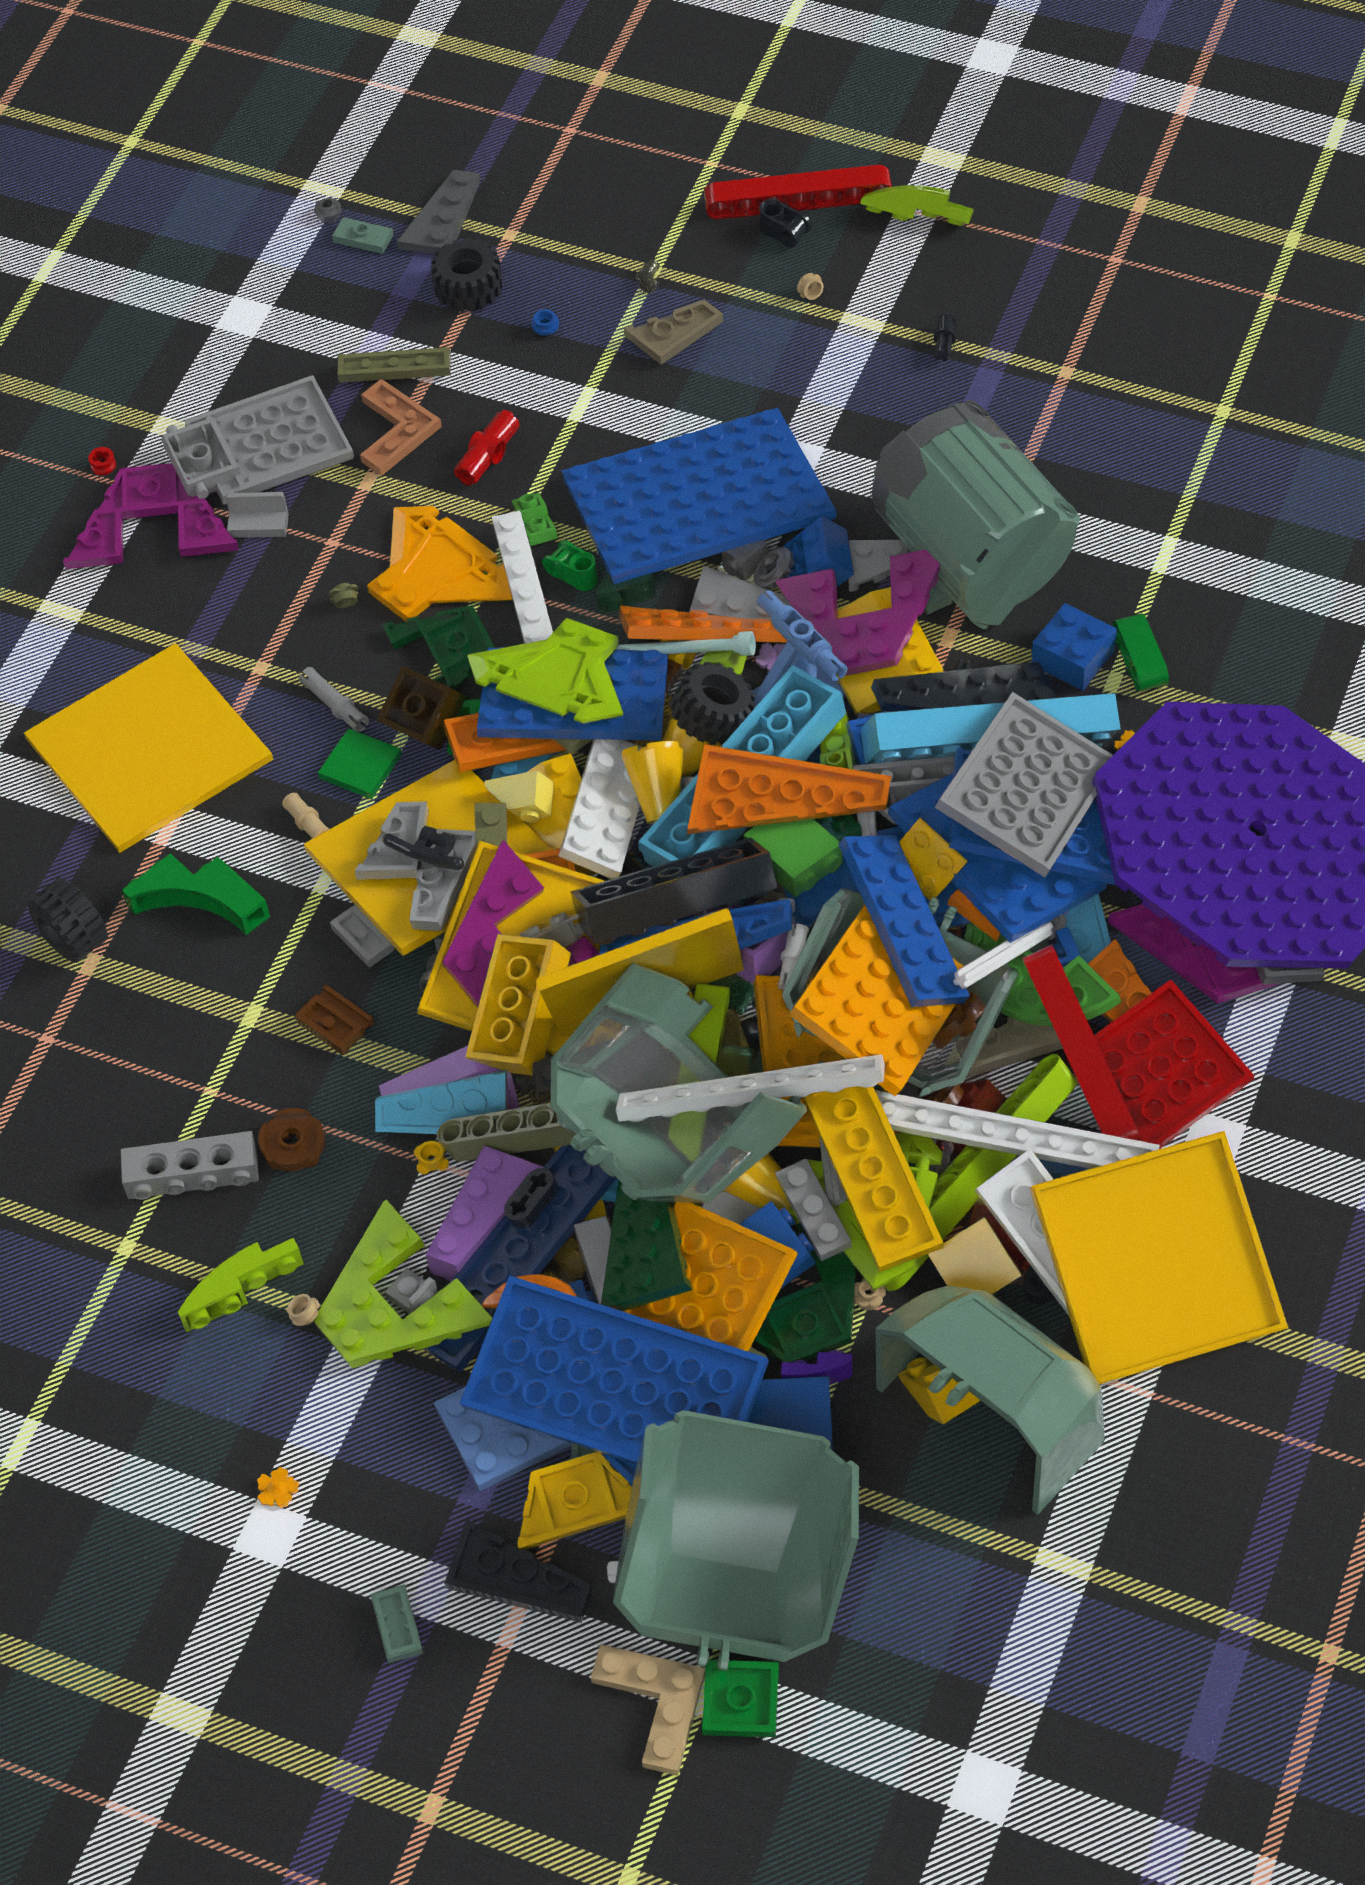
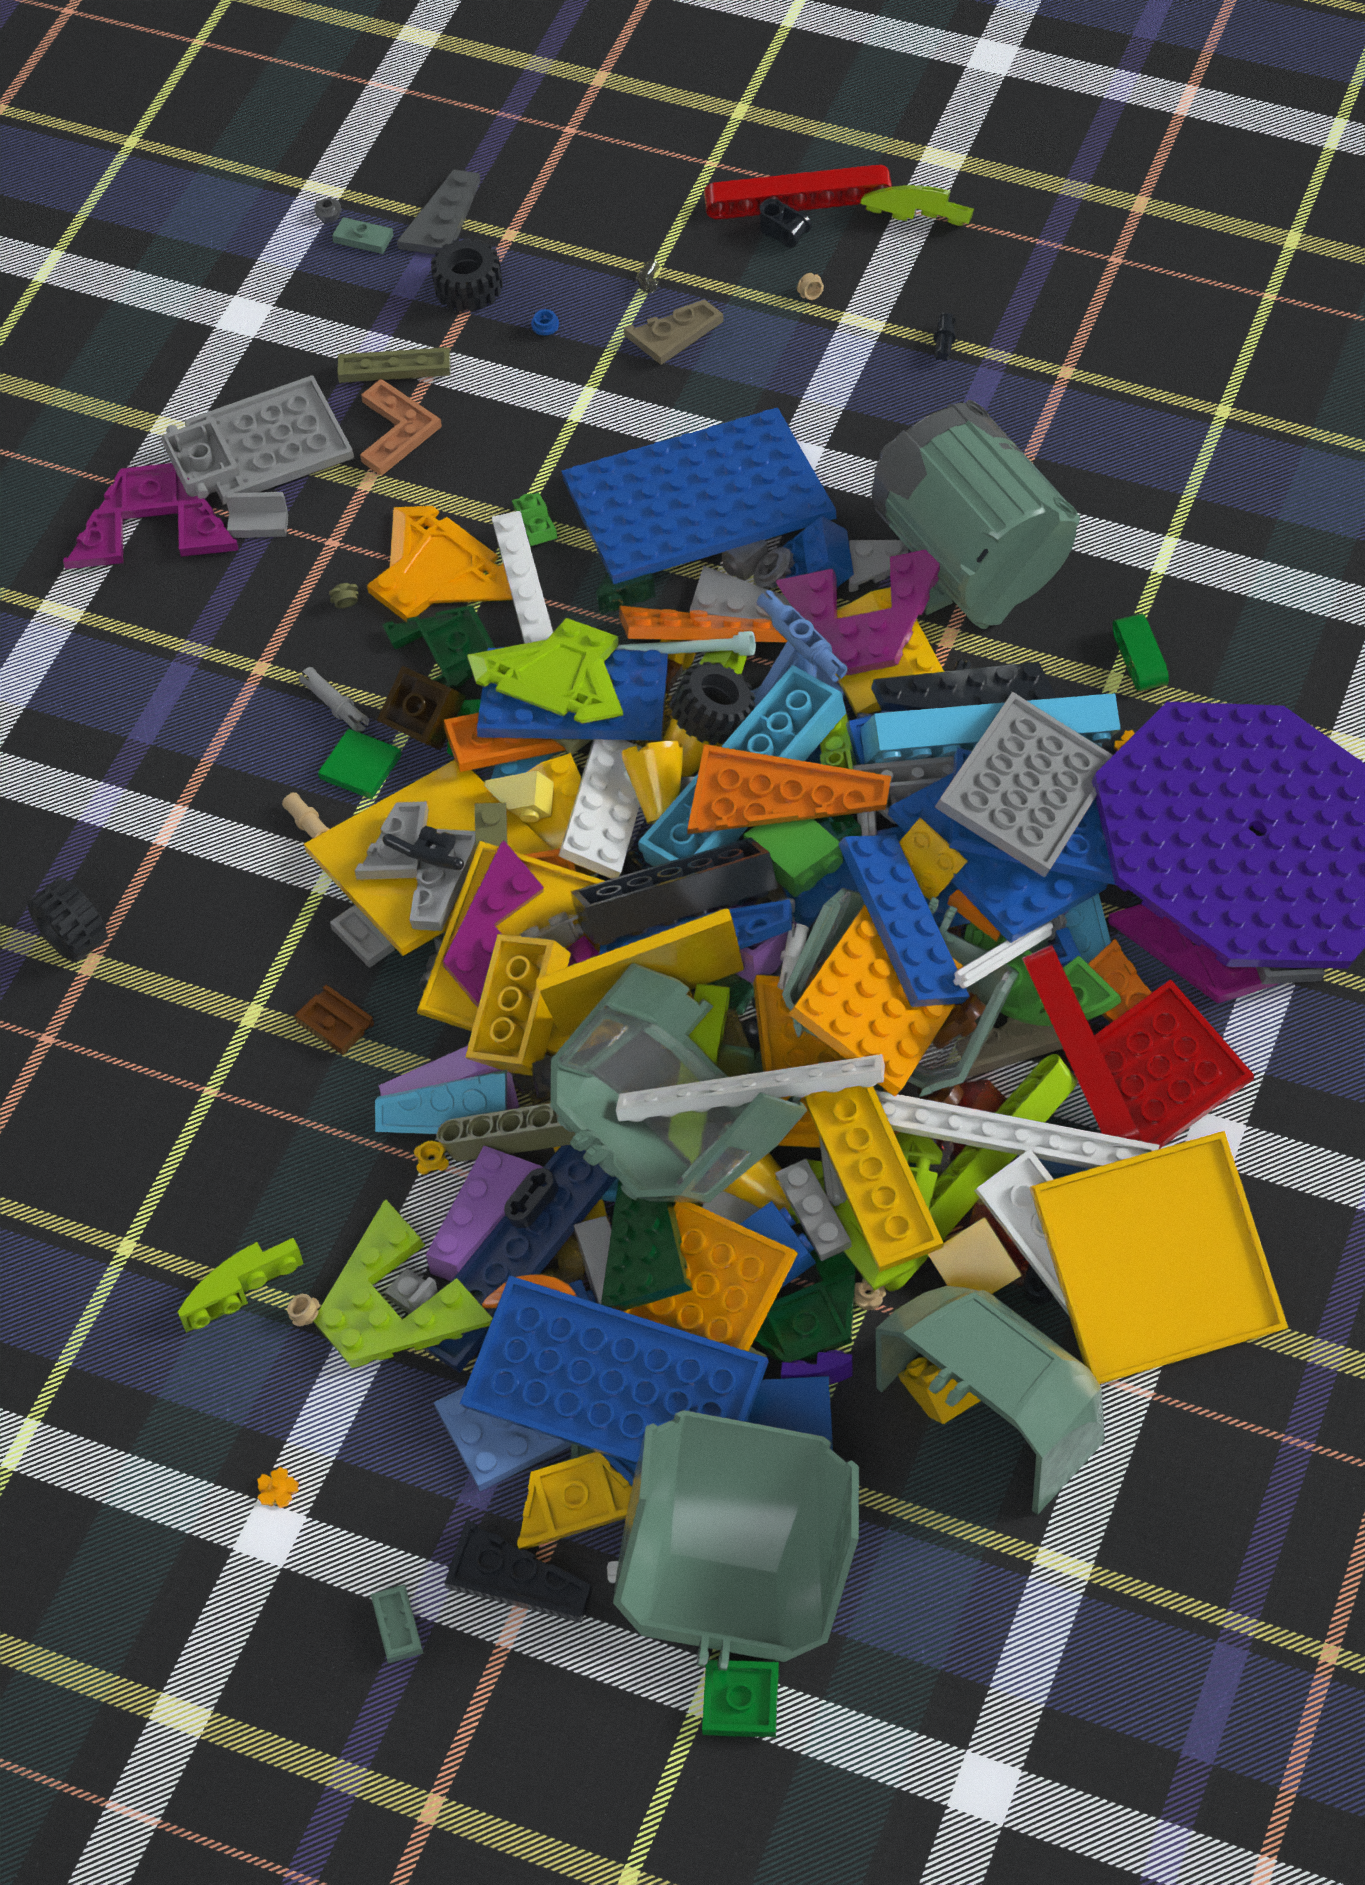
(107, 456): red bush -> none
(148, 747): yellow tile -> none
(174, 1157): light grey brick -> none
(211, 889): green arch -> none
(294, 1156): reddish brown plate -> none
(486, 447): red piece -> none
(572, 566): green piece -> none
(675, 1686): tan plate -> none
(768, 655): lavender plant -> none
(1074, 646): blue brick -> none

